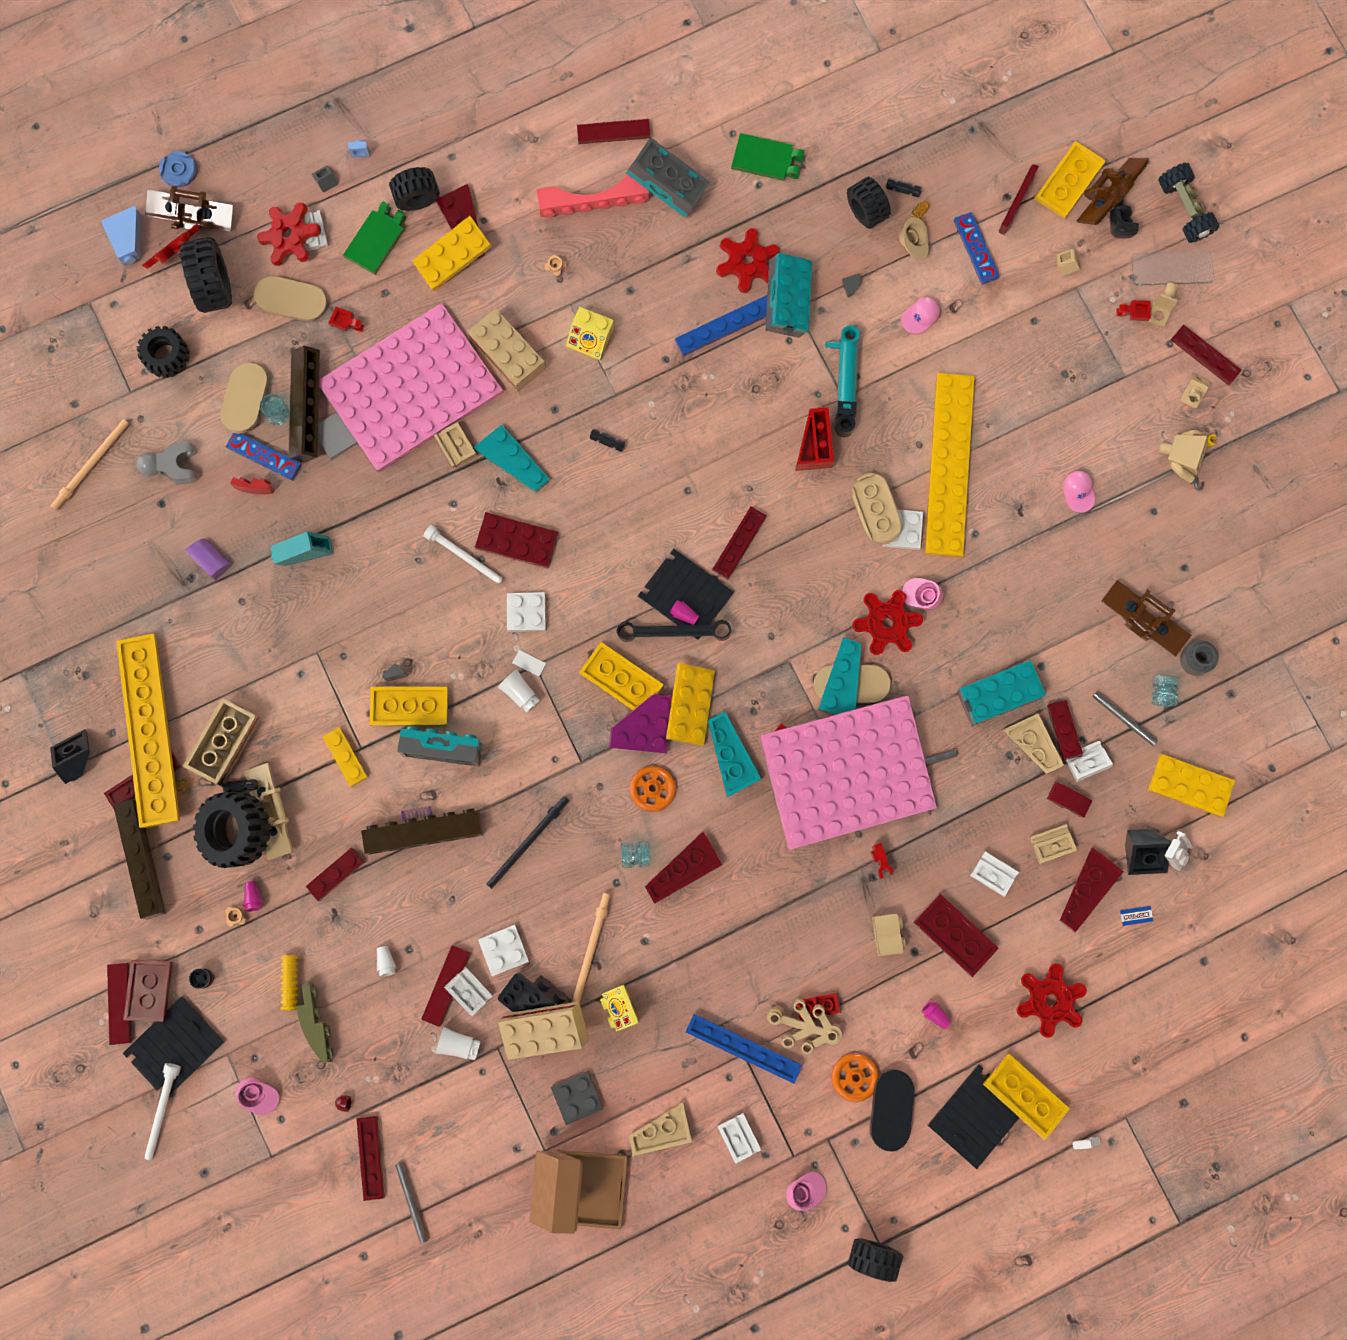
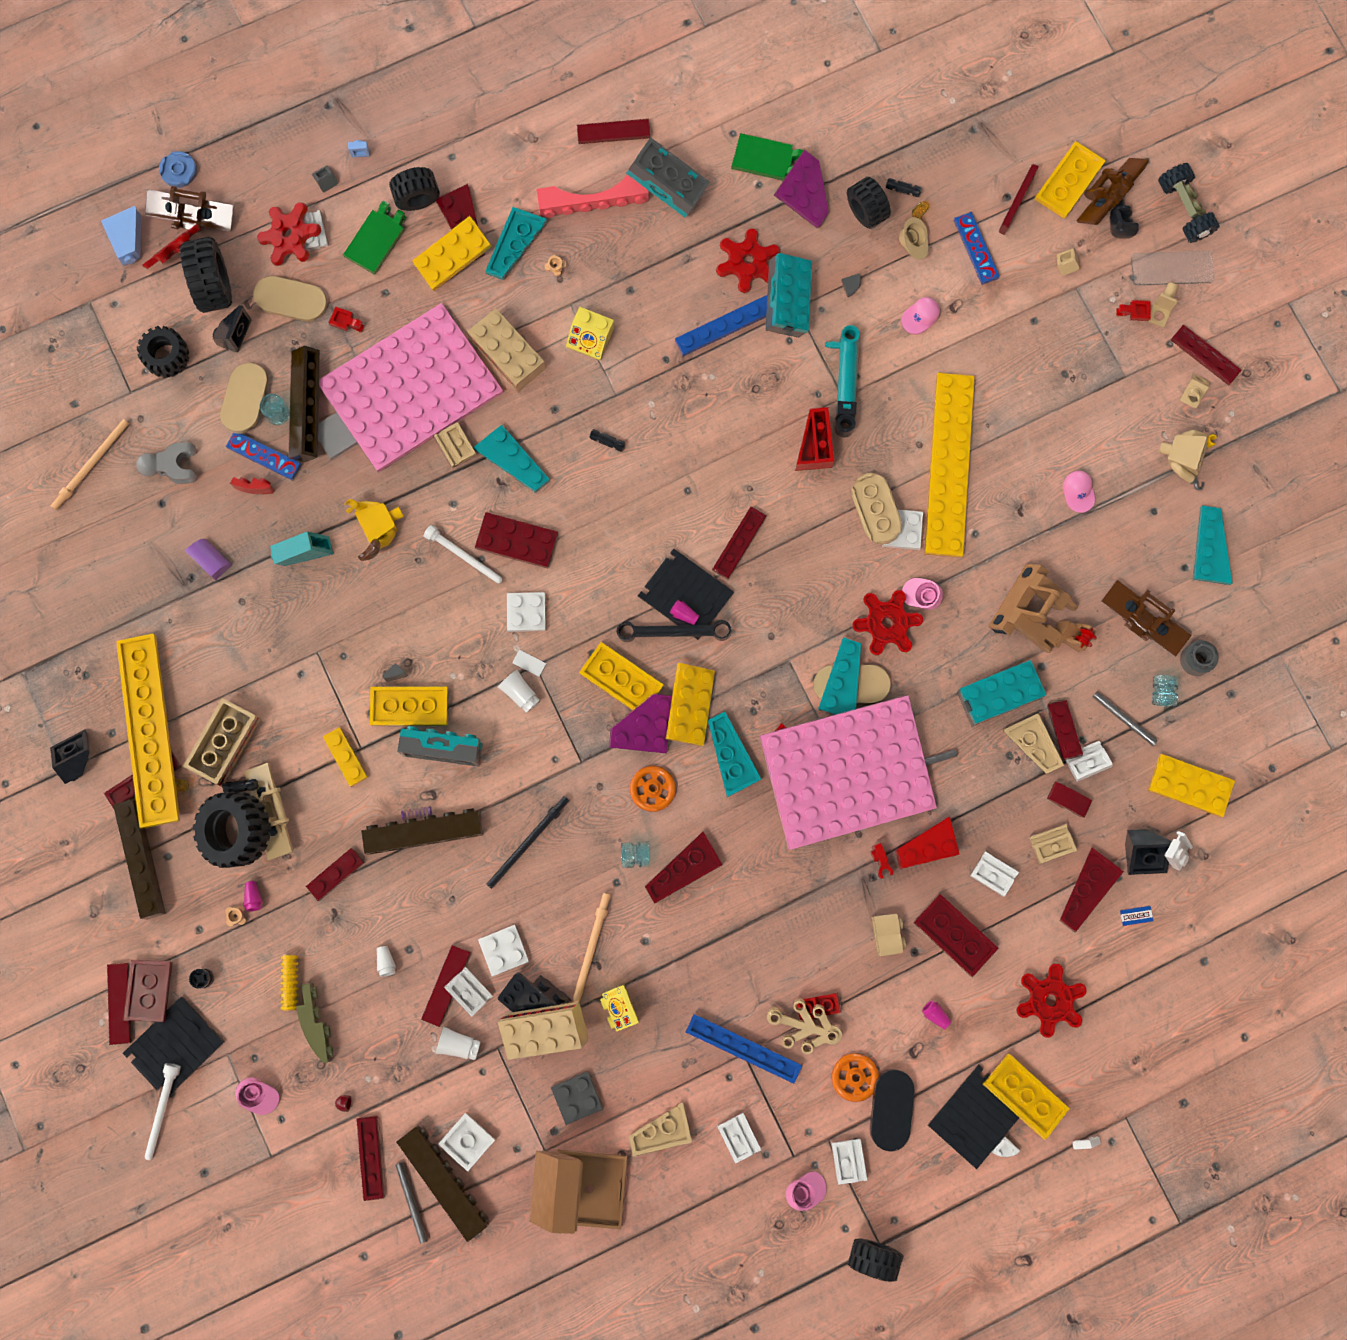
(232, 329): none -> black slope
(376, 523): none -> yellow torso
(442, 1183): none -> dark brown brick
(466, 1141): none -> white plate
(515, 238): none -> teal wing
(805, 190): none -> magenta plate
(849, 1161): none -> white plate
(930, 846): none -> red wedge
(1005, 1148): none -> white tile
(1014, 616): none -> medium nougat container
(1211, 548): none -> teal wing

